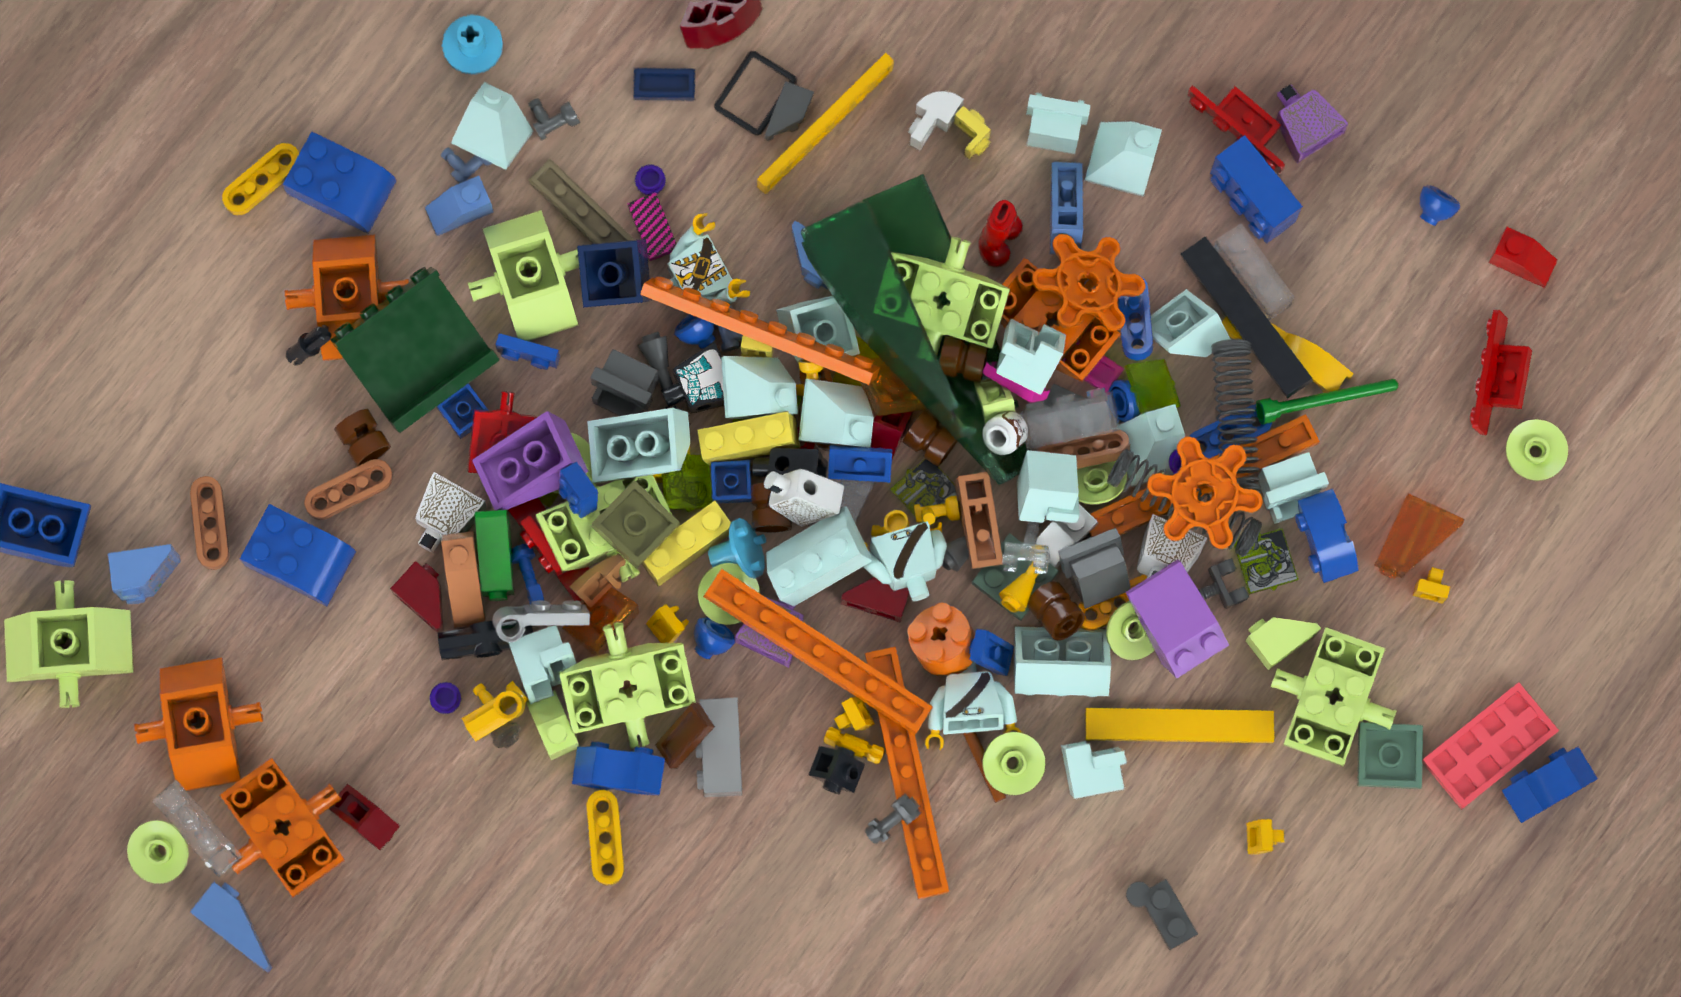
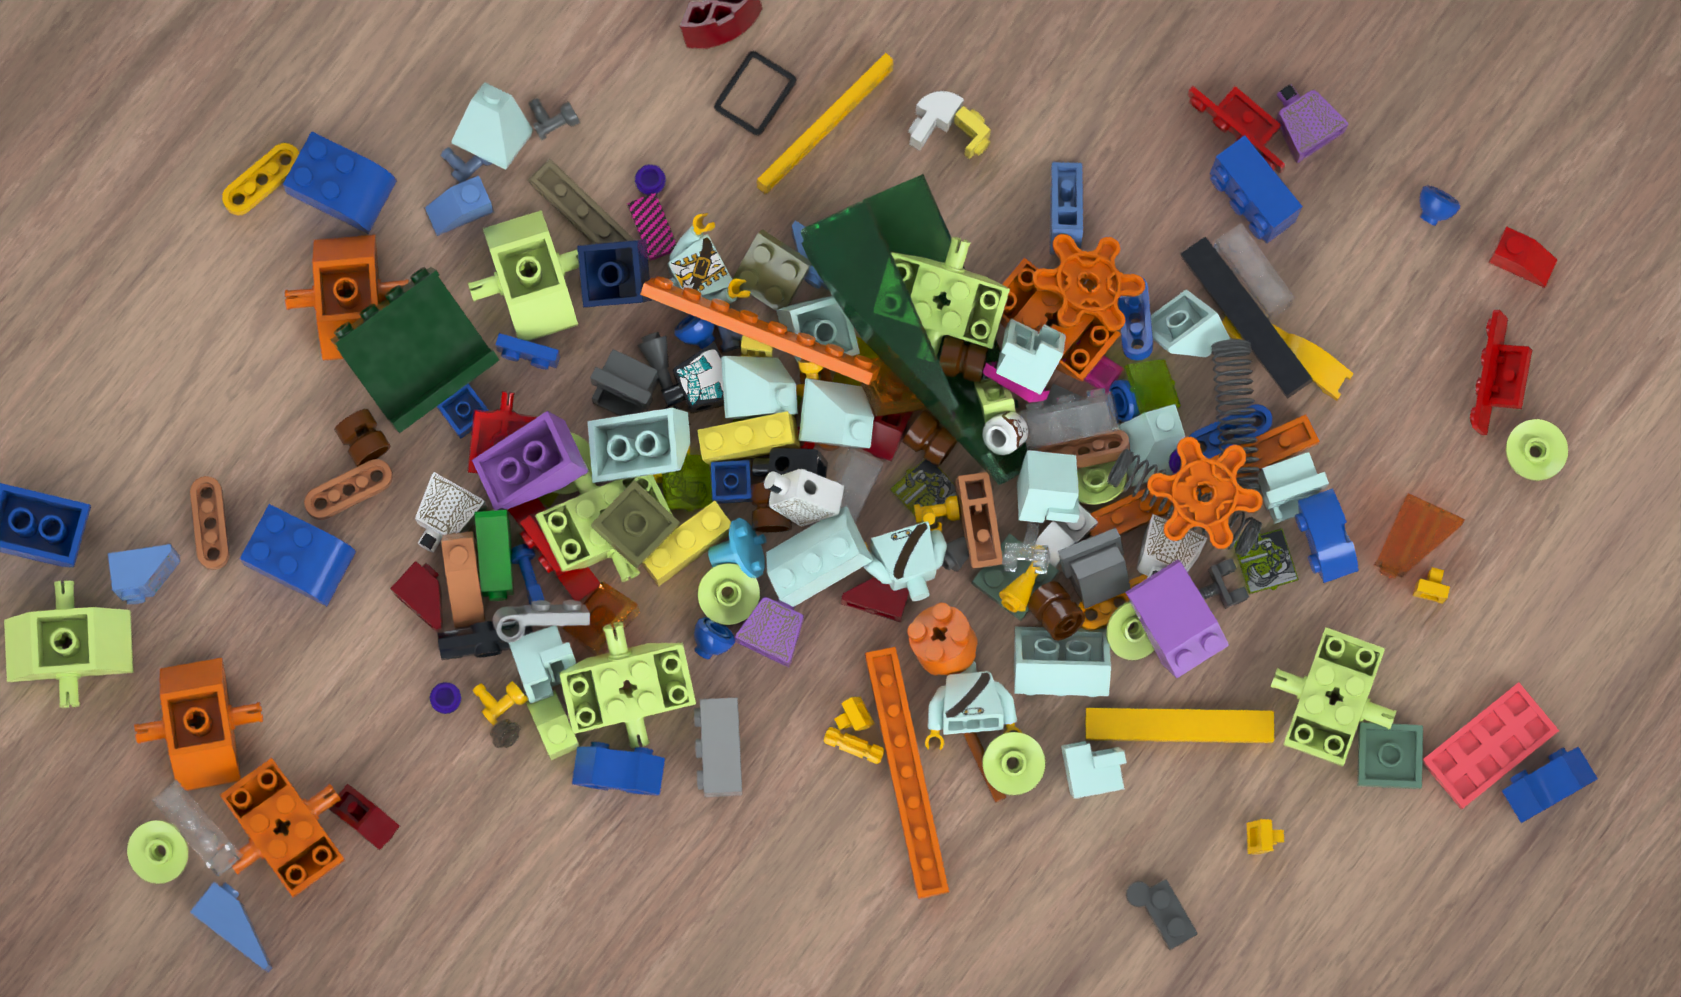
(308, 345): black axle -> none
(472, 44): medium azure piece -> none
(491, 715): yellow piece -> none
(578, 490): blue piece -> none
(599, 580): medium nougat slope -> none
(605, 823): yellow plate -> none
(664, 84): dark blue tile -> none
(666, 625): yellow tile -> none
(684, 735): reddish brown tile -> none
(772, 271): none -> olive plate
(789, 110): dark grey slope -> none
(818, 651): orange plate -> none
(843, 769): black brick -> none
(860, 463): blue plate -> none
(893, 521): yellow piece -> none
(904, 809): dark grey bar -> none
(991, 652): blue plate -> none
(1000, 226): red piece -> none
(1055, 123): light aqua plate -> none
(1123, 156): light aqua slope -> none
(1268, 409): green piece -> none
(1279, 638): yellowish green slope -> none

